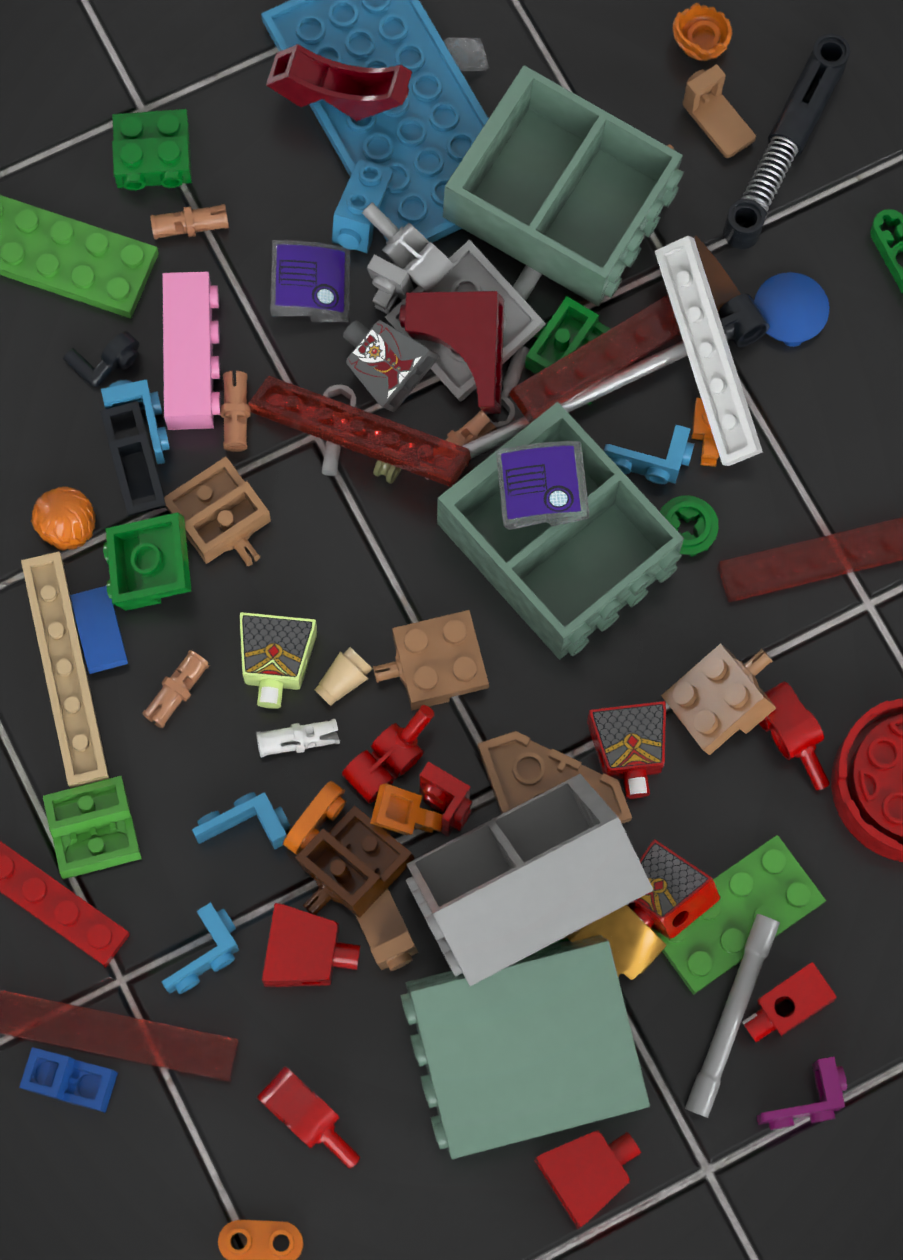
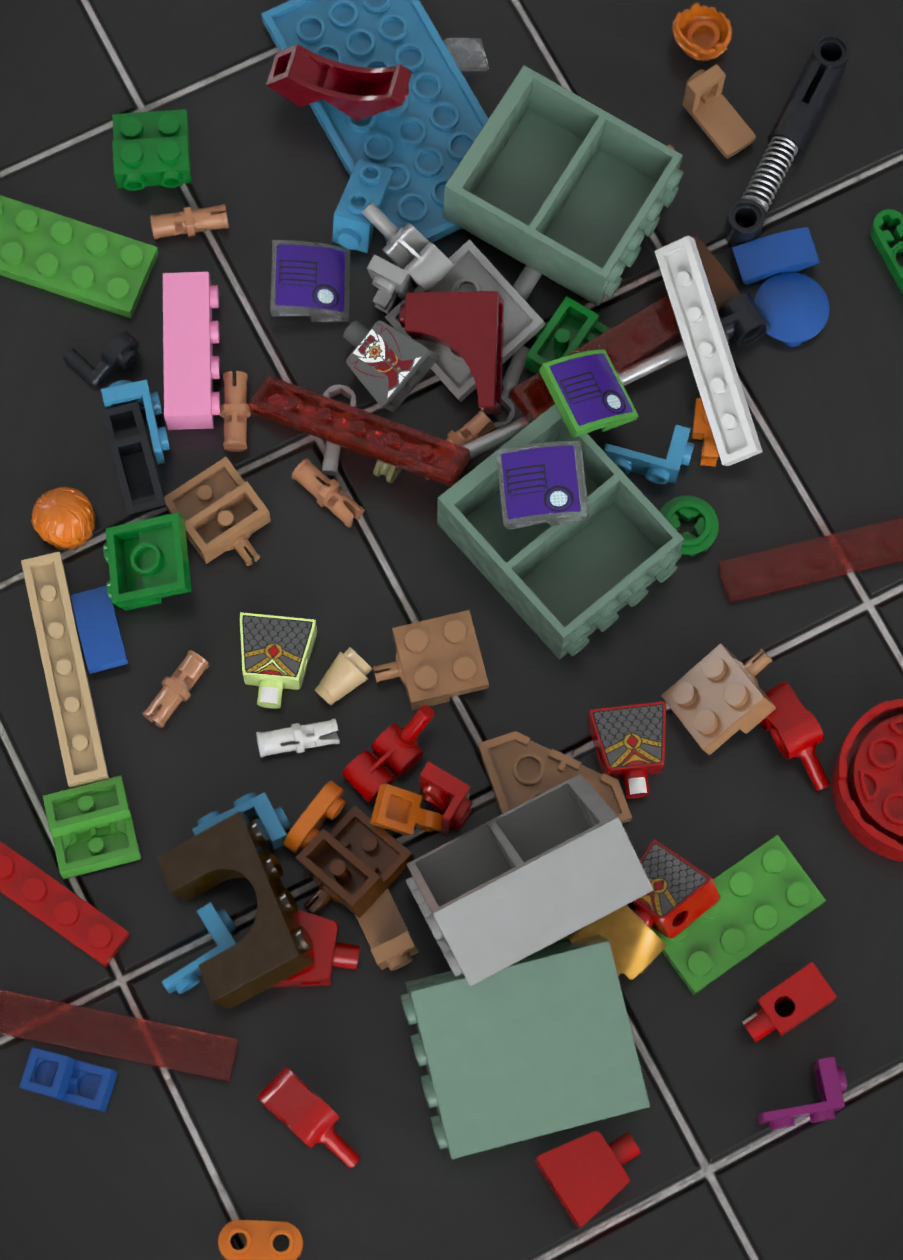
(276, 942): none -> dark brown arch
(327, 492): none -> nougat pin
(588, 392): none -> slope
(708, 1079): light grey piece -> none
(775, 254): none -> blue slope

